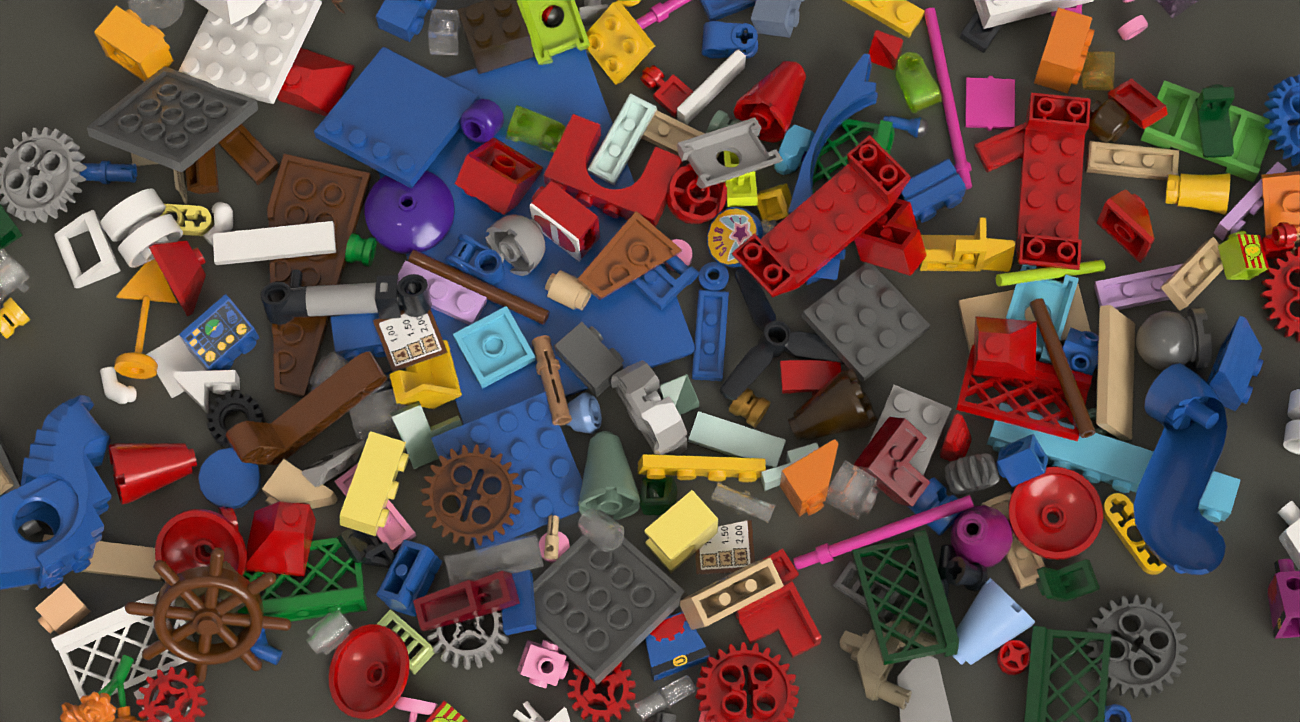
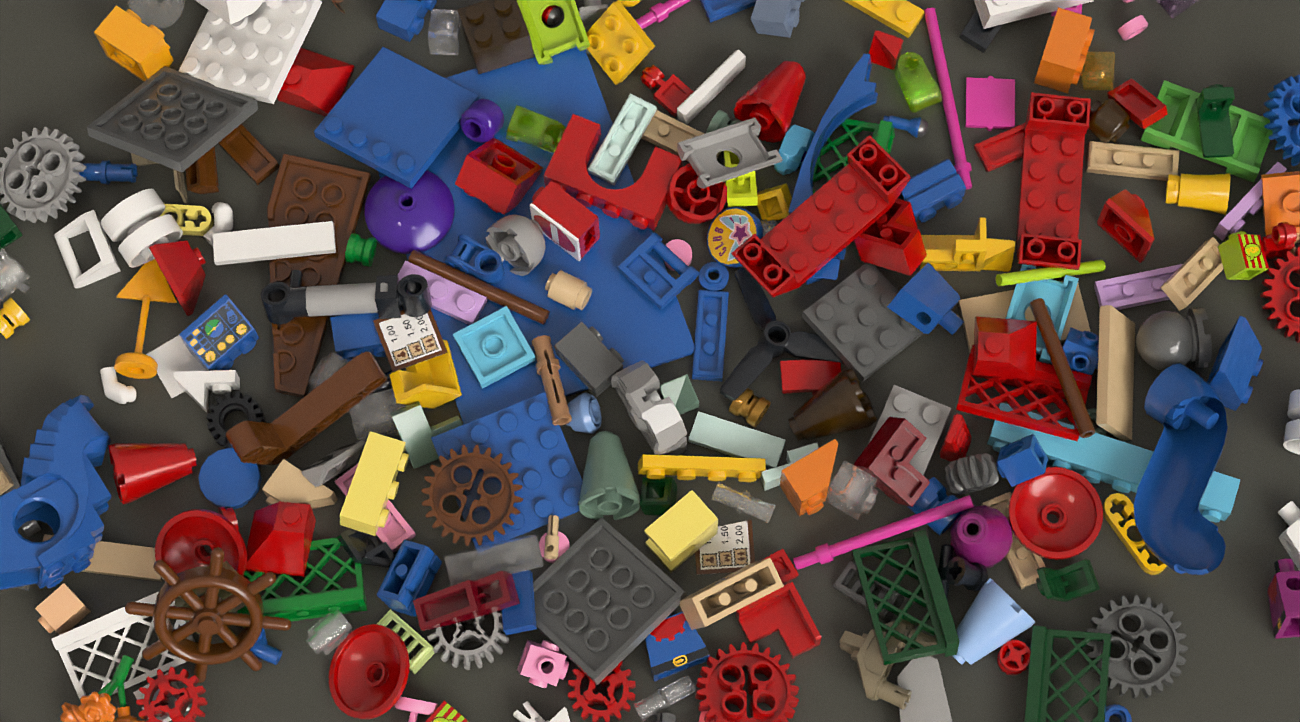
(601, 529): clear brick -> none
(628, 255): dark orange wing -> none
(724, 39): blue piece -> none
(928, 302): none -> blue torso

